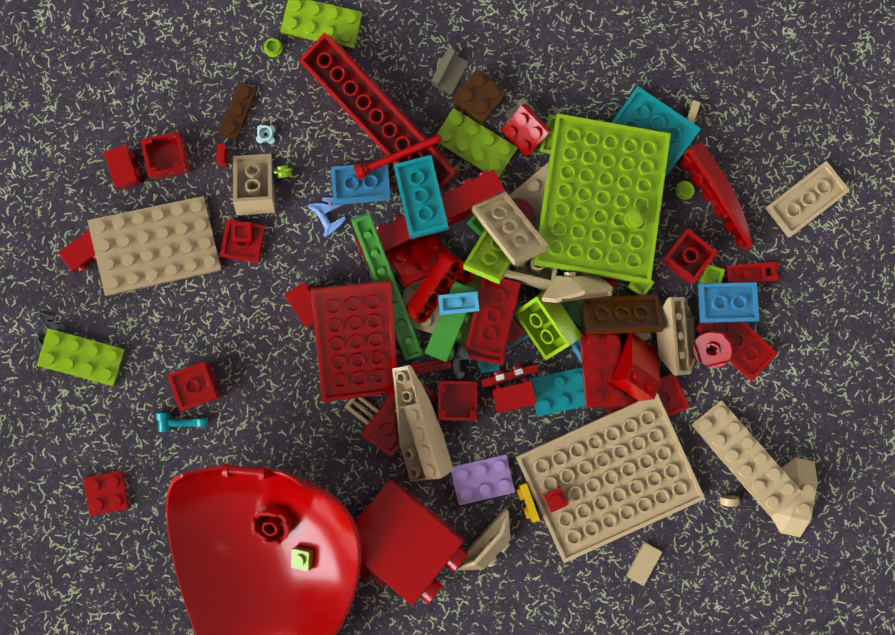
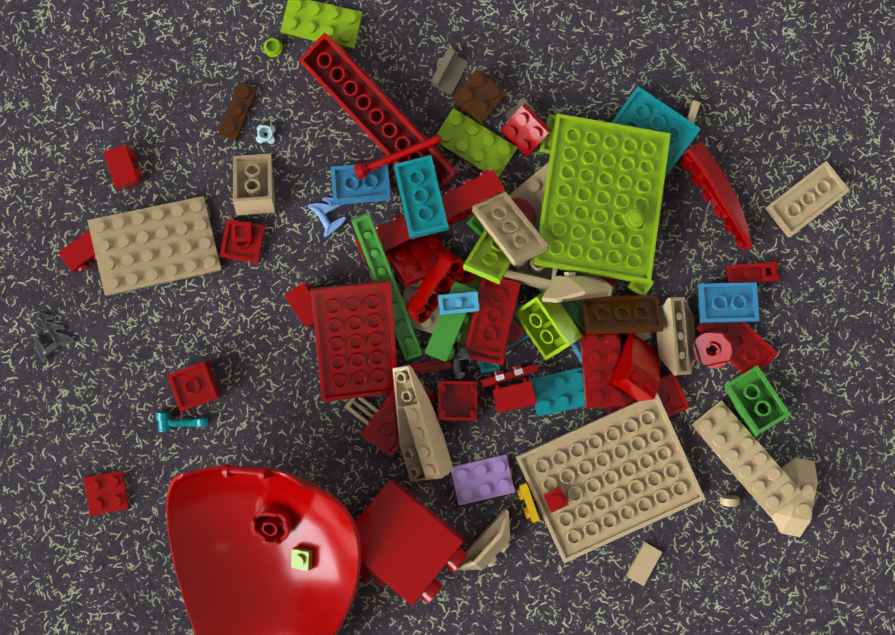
(80, 357): lime plate -> none
(165, 155): red container -> none
(222, 155): red tile -> none
(283, 171): lime plate -> none
(685, 190): lime plate -> none
(688, 256): red brick -> none
(712, 275): lime plate -> none
(756, 401): none -> bright green slope

